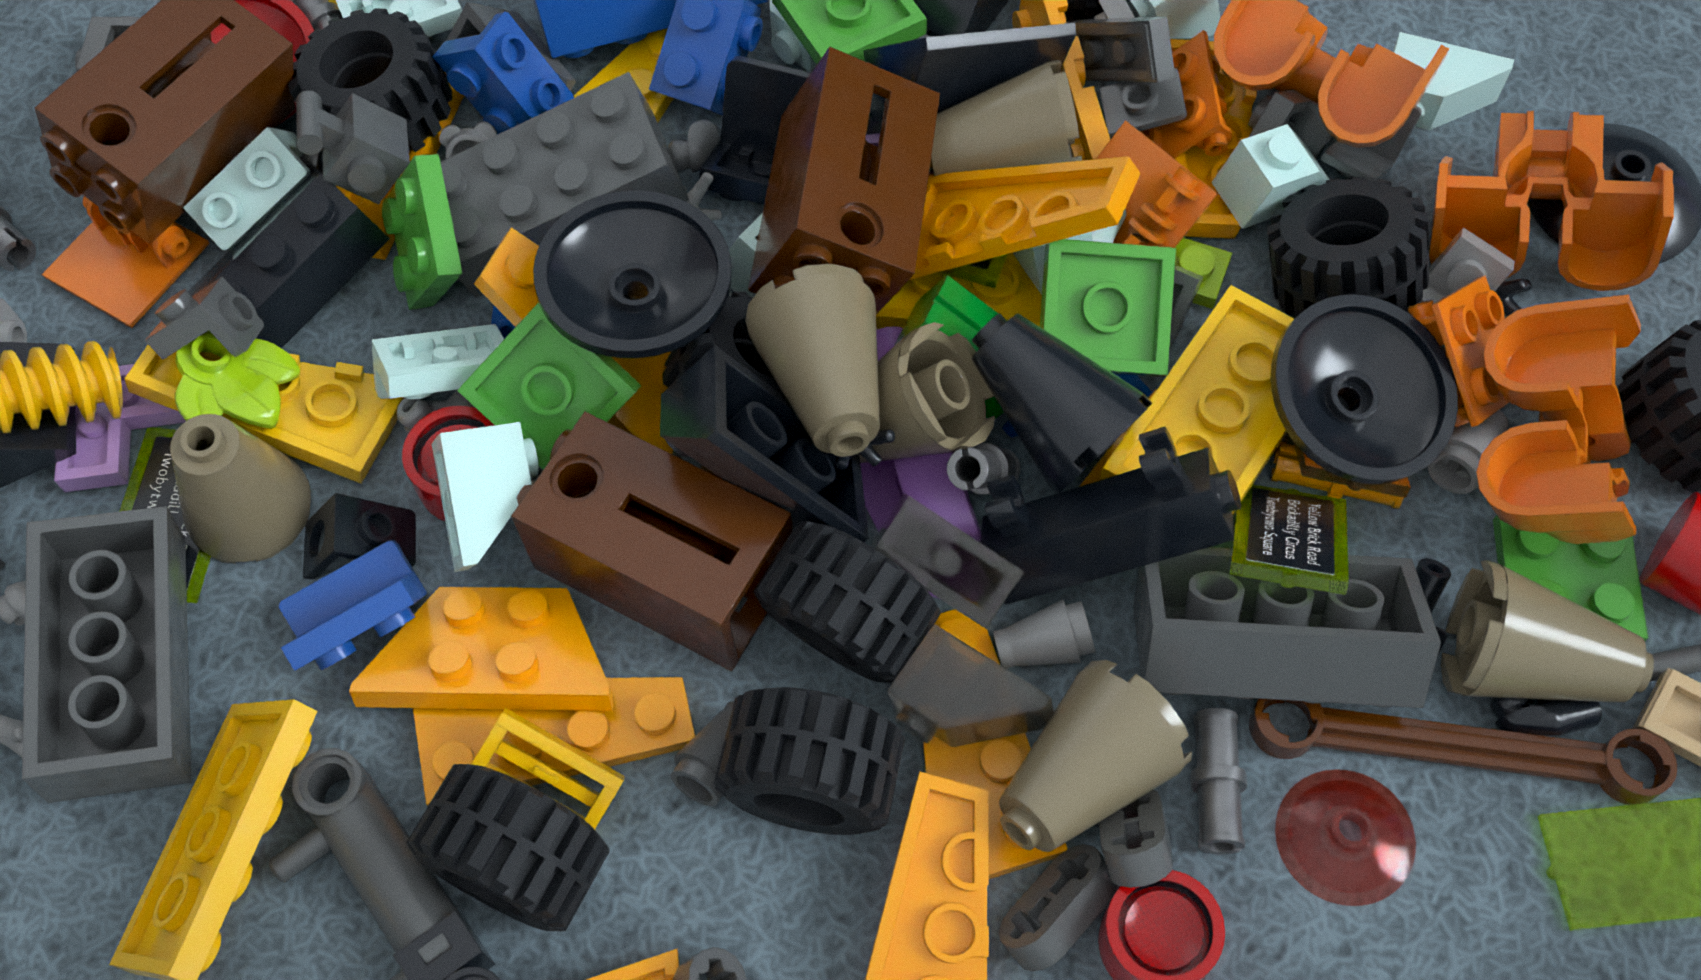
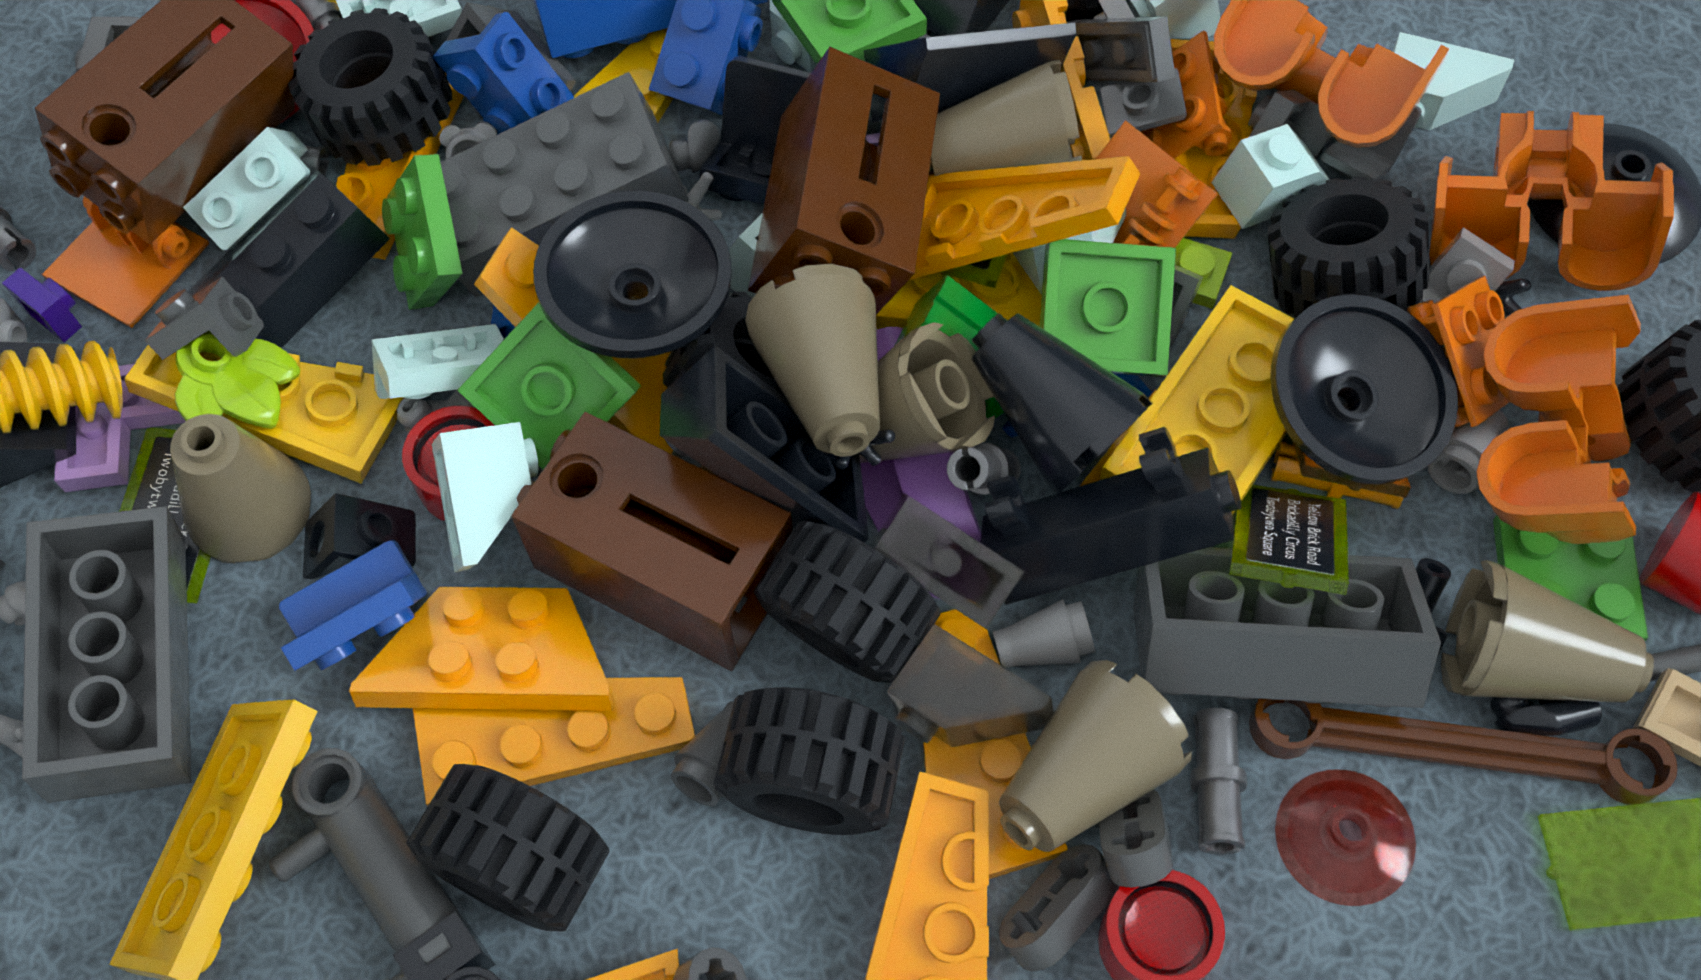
(44, 302): none -> dark purple plate
(361, 144): dark grey brick -> none
(560, 750): yellow tile -> none

